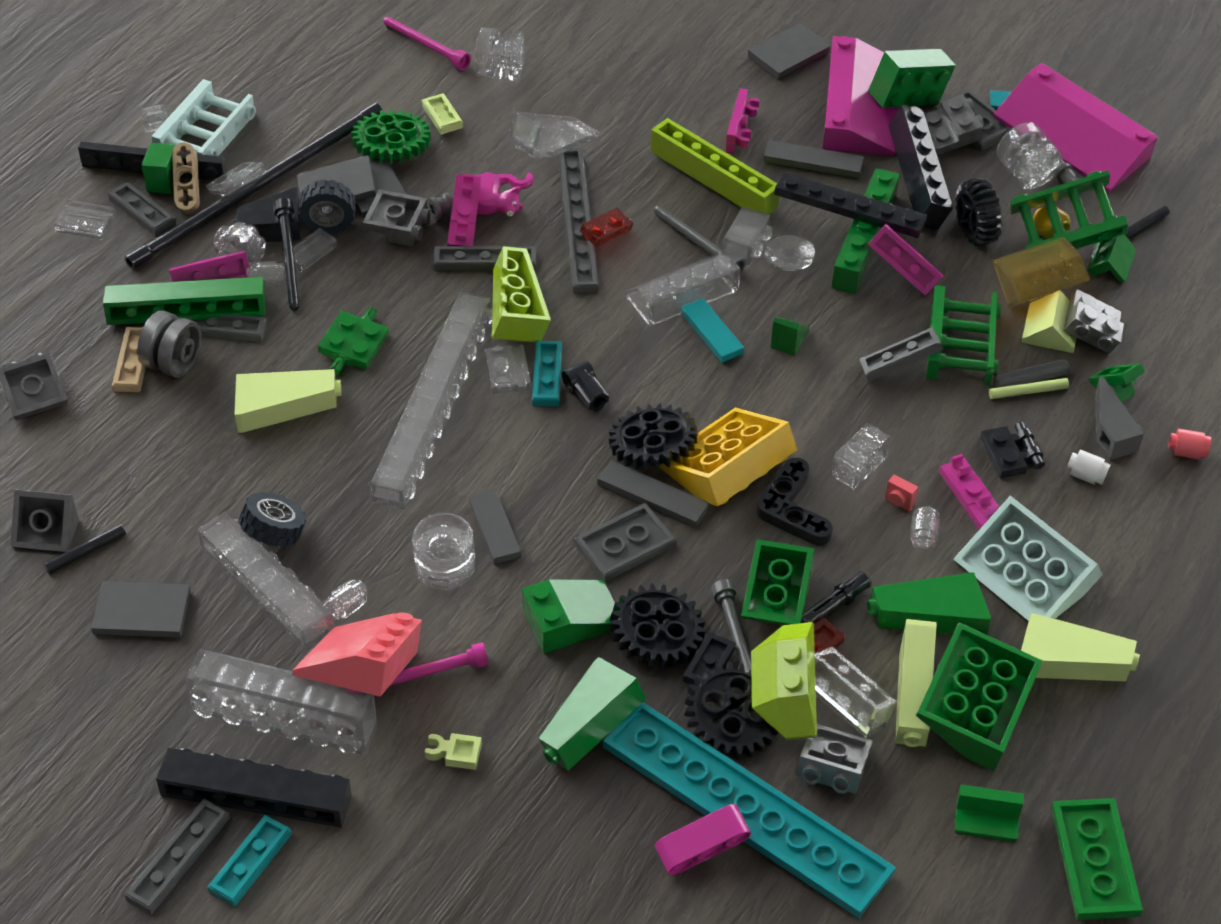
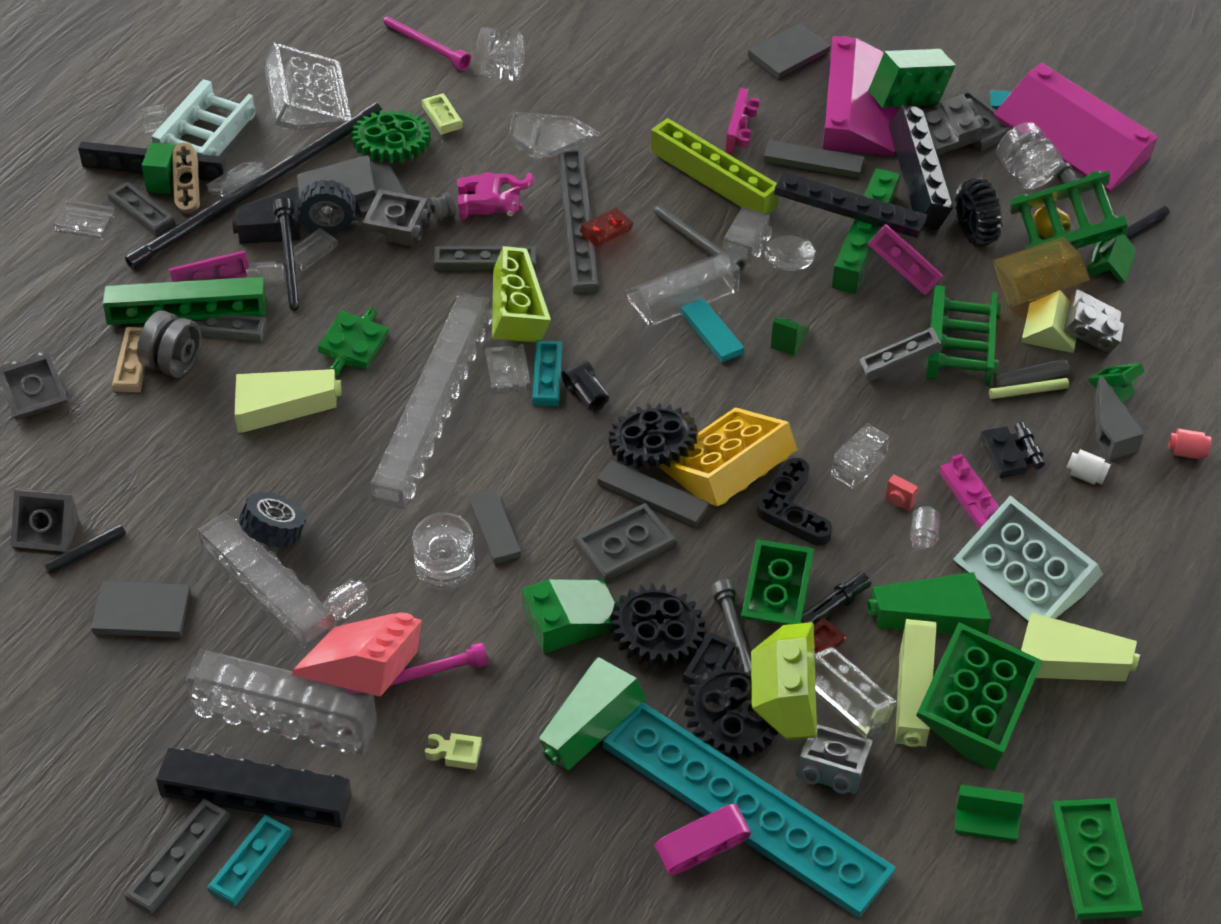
(240, 238): clear hair -> none
(305, 89): none -> clear slope
(464, 210): dark pink plate -> none

